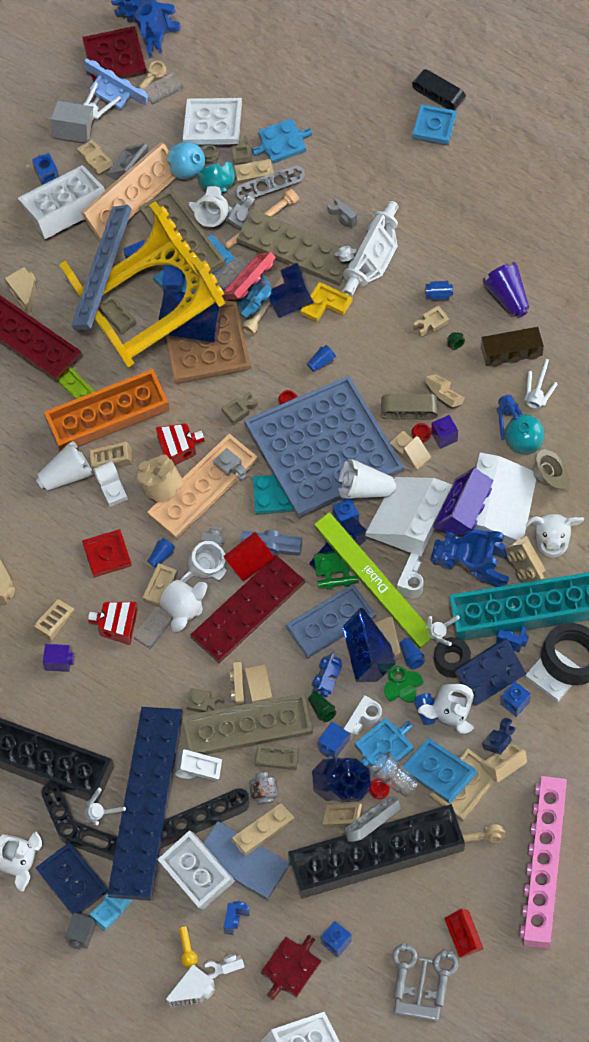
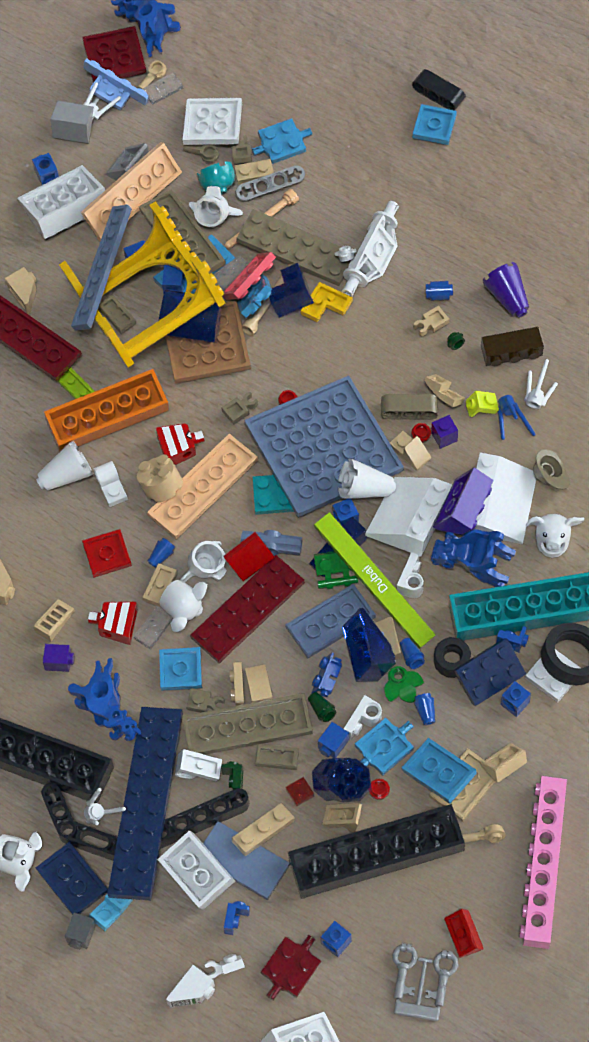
(94, 157): tan slope -> none
(103, 701): none -> blue animal
(118, 448): tan slope -> none
(180, 668): none -> dark azure plate
(186, 160): medium azure cylinder -> none
(188, 957): yellow bar -> none
(213, 534): light grey plate -> none
(228, 463): light grey plate -> none
(235, 774): none -> dark green bracket
(240, 213): light grey plate -> none
(263, 788): light grey head -> none
(299, 791): none -> clear red plate
(321, 358): blue cone -> none
(346, 215): light grey plate -> none
(372, 819): light grey beam -> none
(393, 774): clear plant -> none
(438, 630): white plant -> none
(450, 708): white piece -> none
(481, 402): none -> neon yellow bracket
(499, 740): dark blue plate -> none
(525, 434): teal cylinder -> none
(525, 560): tan bracket -> none

